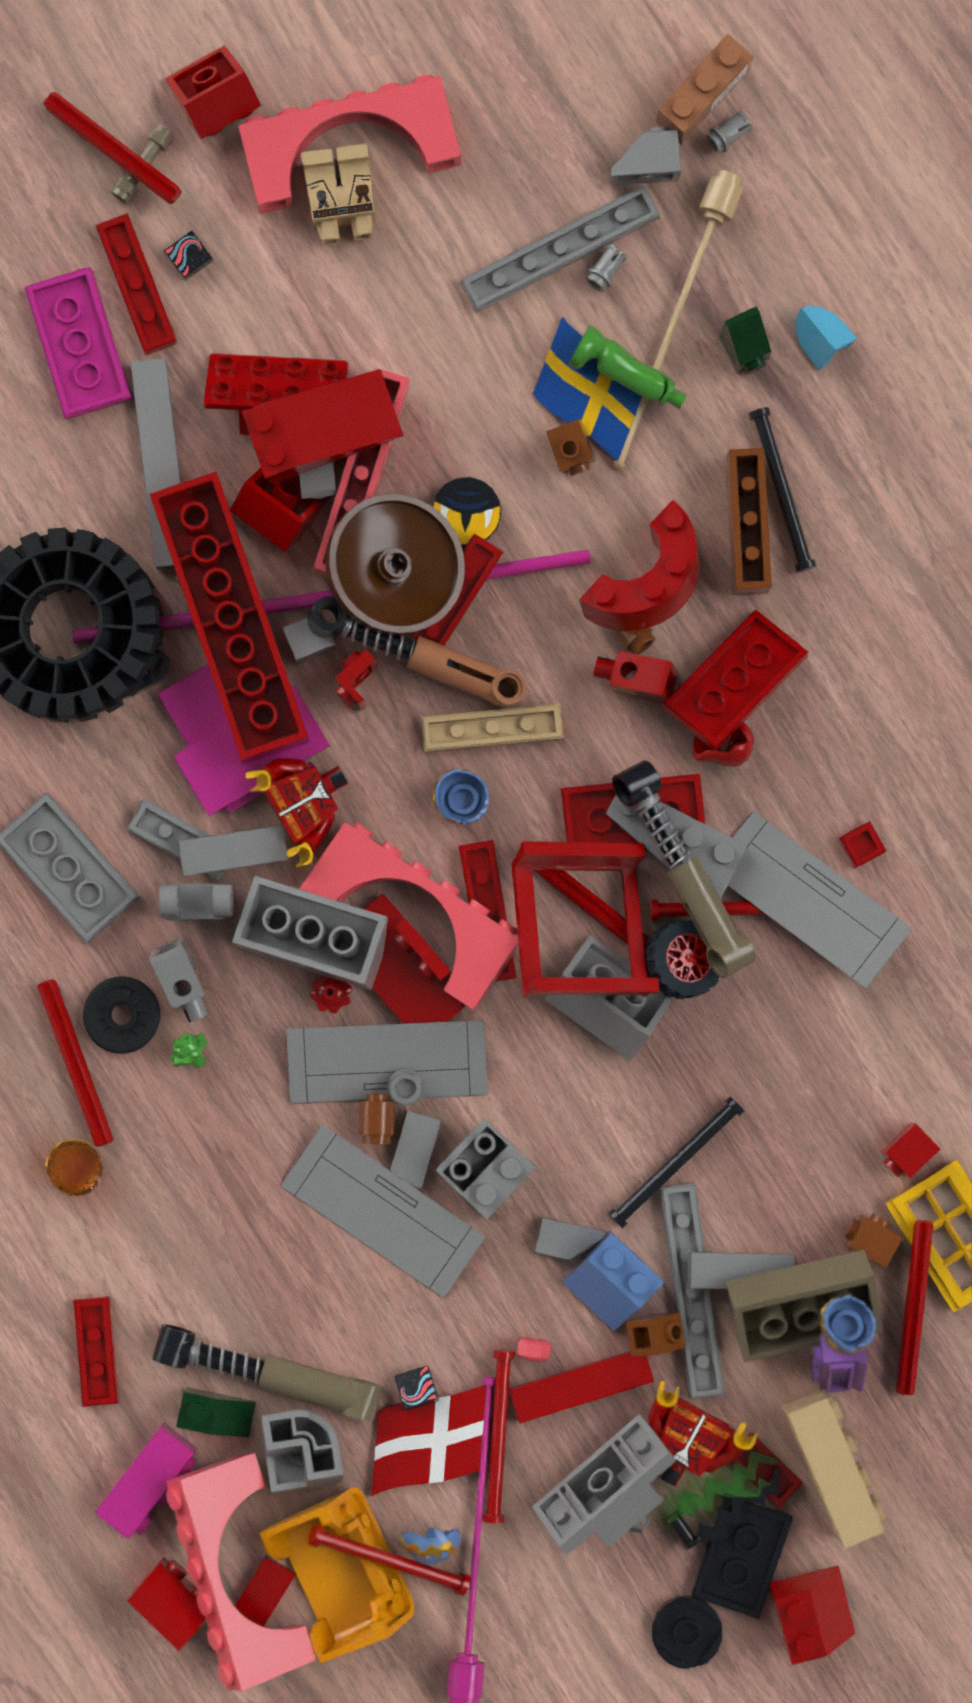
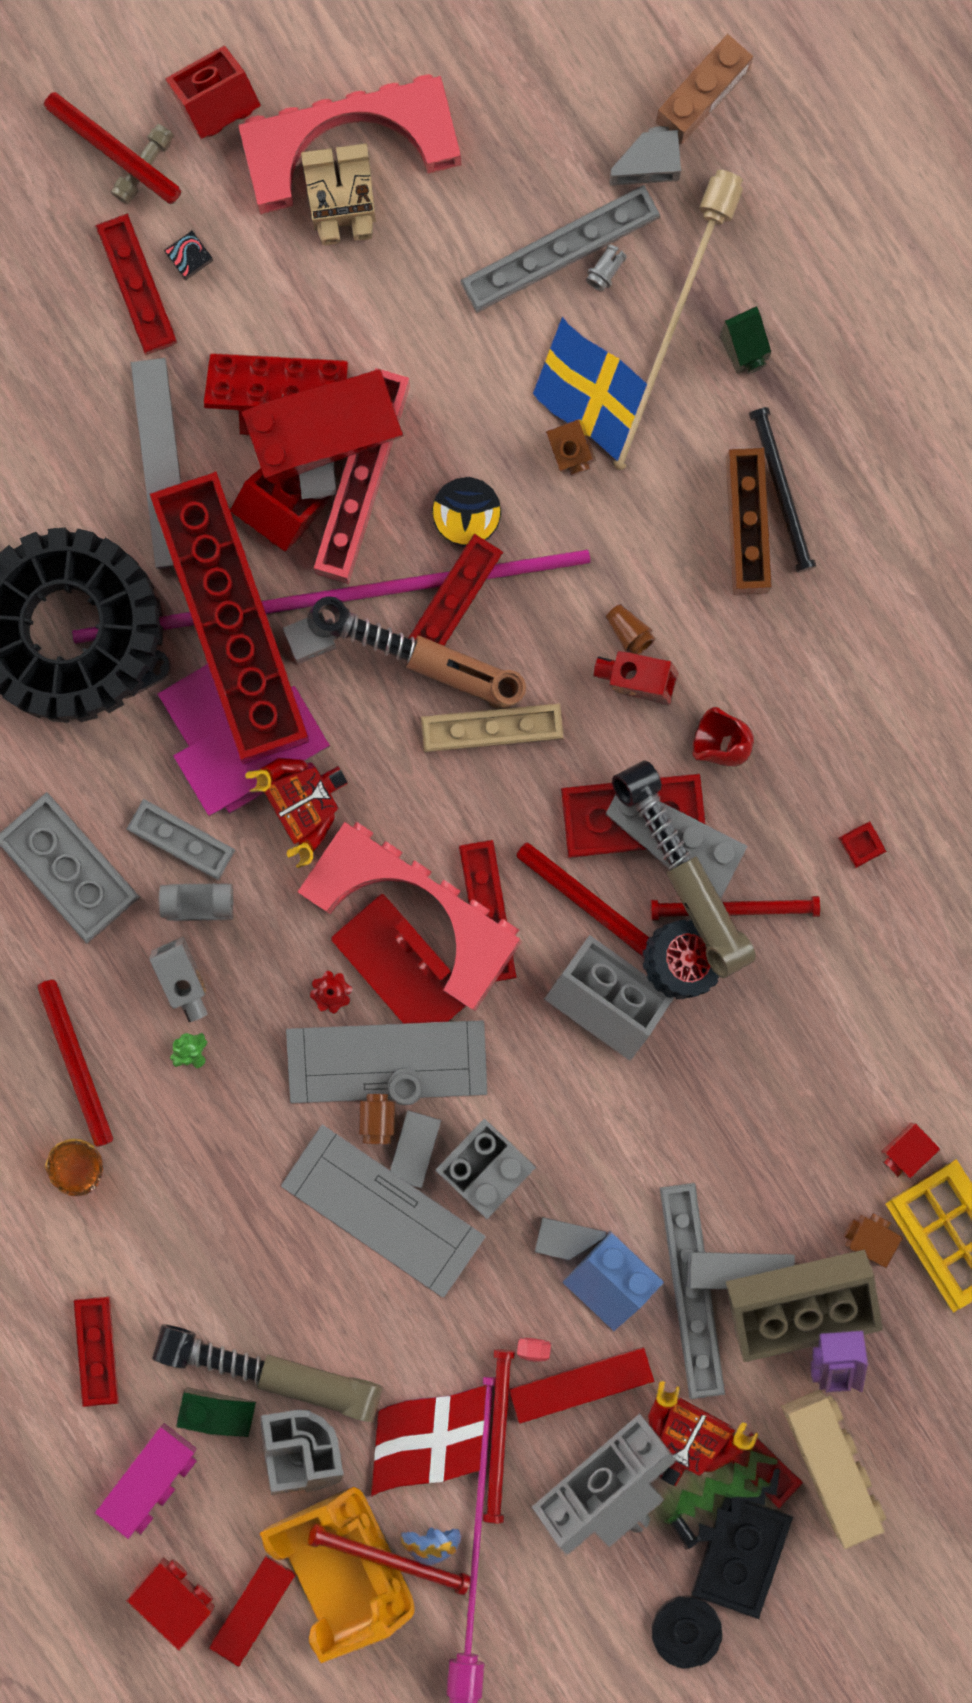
(78, 343): dark pink tile -> none
(143, 1008): black wheel -> none
(202, 1508): coral arch -> none
(232, 850): light grey tile -> none
(312, 932): light grey slope -> none
(355, 671): red bracket -> none
(395, 564): reddish brown dish -> none
(416, 1388): tile -> none
(460, 796): medium blue hair -> none
(579, 857): red piece -> none
(625, 369): bright green piece -> none
(655, 1334): dark orange brick -> none
(659, 592): red brick -> none
(676, 1162): black bar -> none
(727, 133): light grey pin -> none
(735, 680): red tile -> none
(812, 1613): red slope -> none
(815, 902): light grey sticker -> none
(822, 334): medium azure brick -> none
(847, 1324): medium blue hair -> none
(914, 1307): red axle -> none

